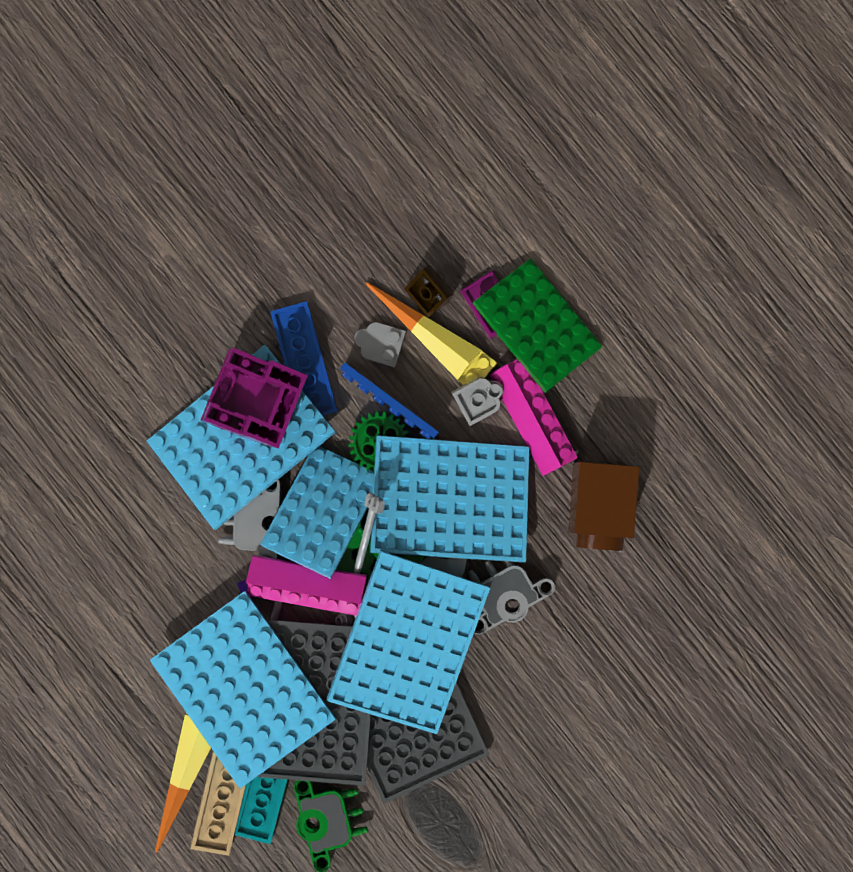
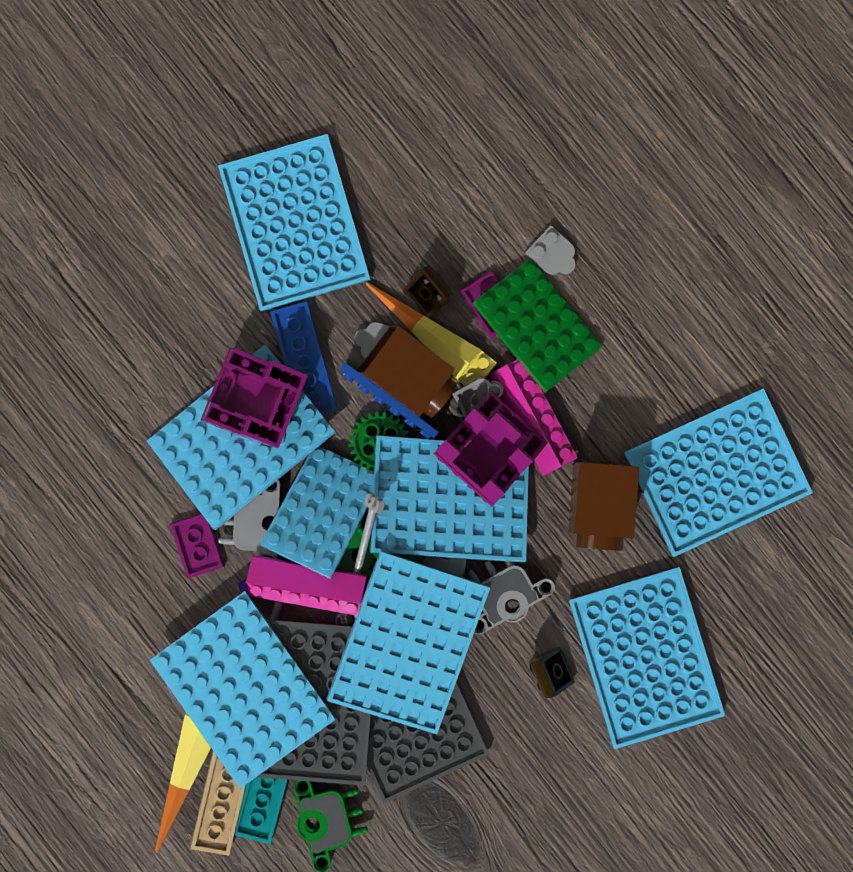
(196, 545): none -> magenta tile
(294, 222): none -> medium azure plate
(409, 372): none -> reddish brown container
(490, 448): none -> magenta slope
(551, 672): none -> dark brown brick
(552, 253): none -> light grey plate
(646, 657): none -> medium azure plate
(718, 472): none -> medium azure plate

